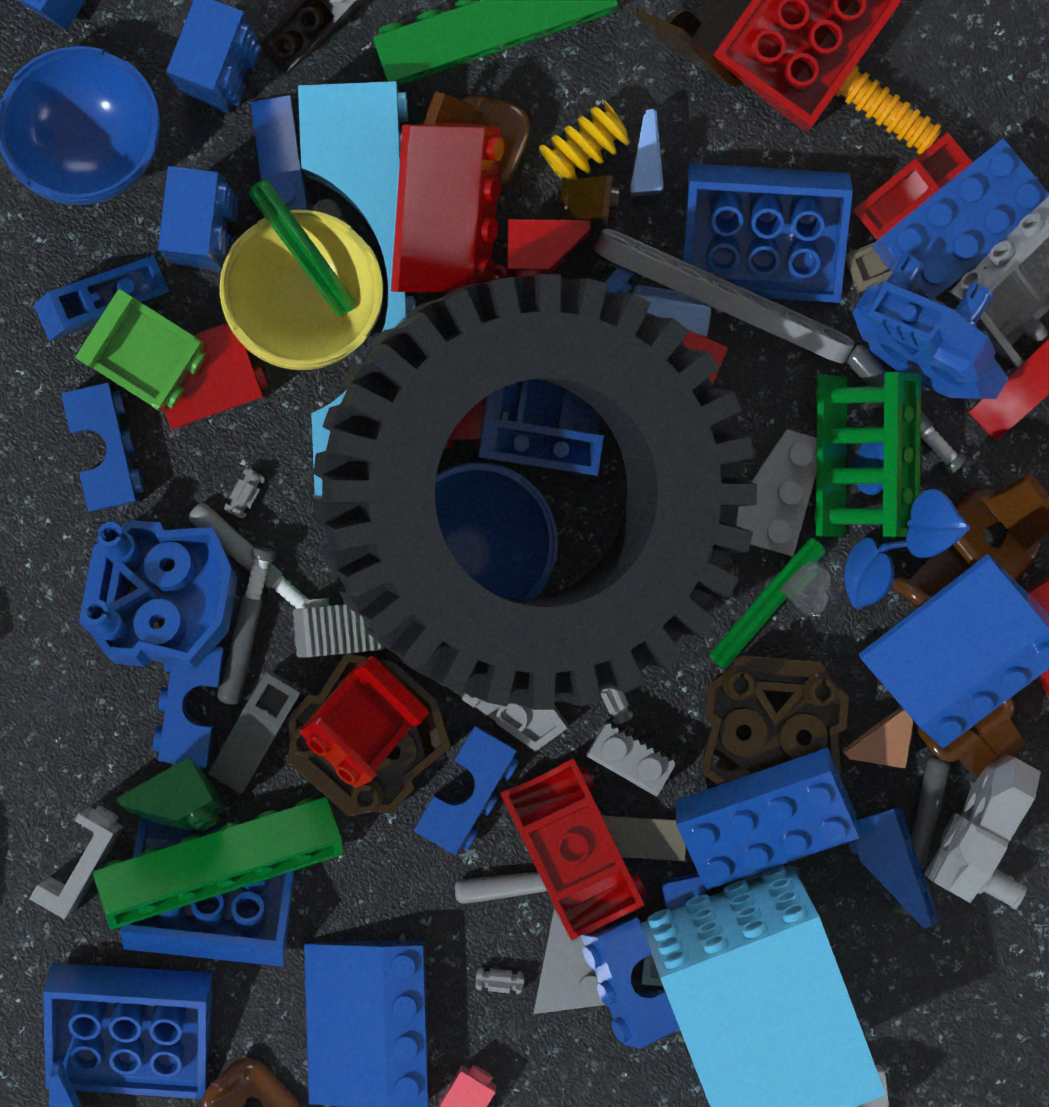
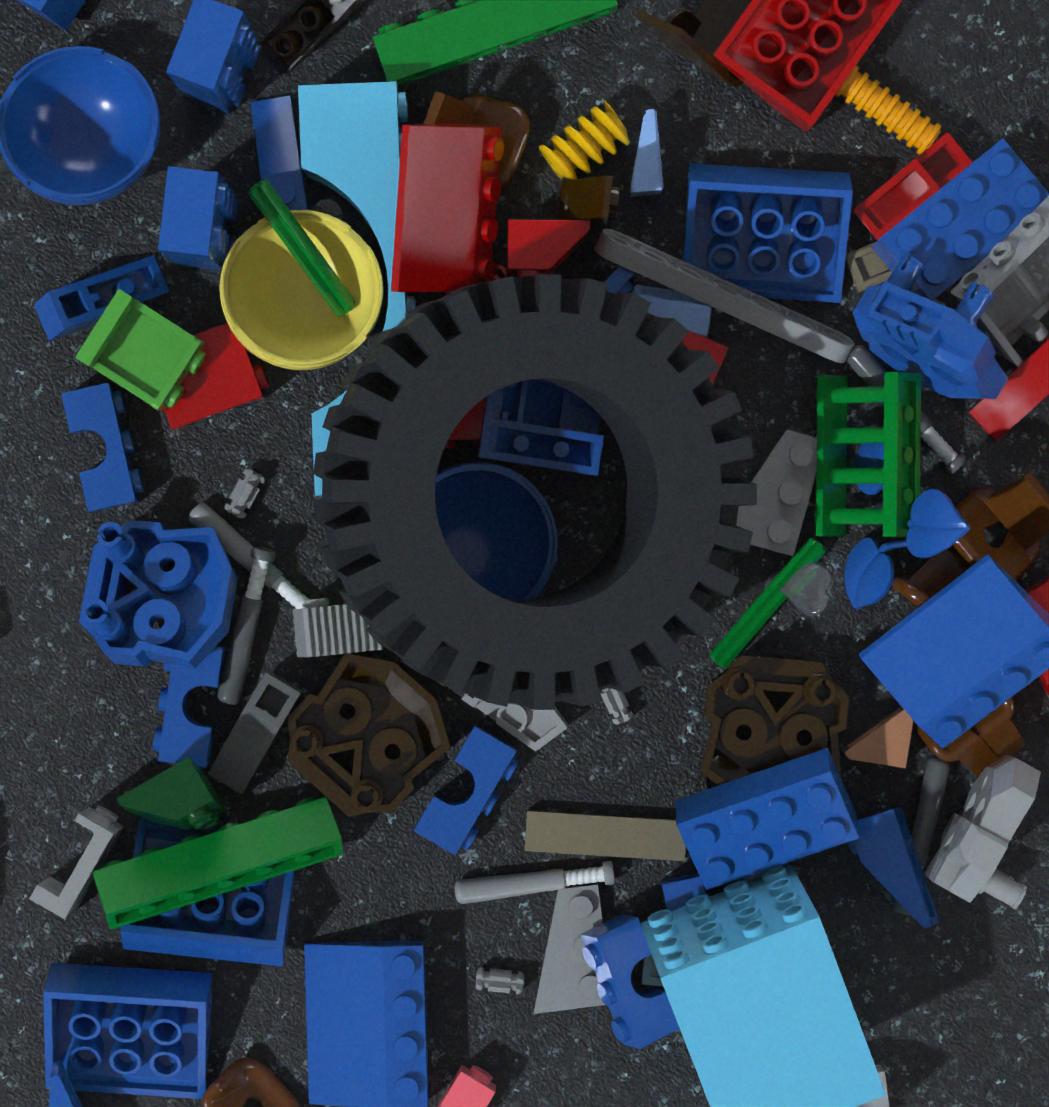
(362, 721): red panel -> none
(573, 849): red piece -> none
(631, 758): light grey brick -> none

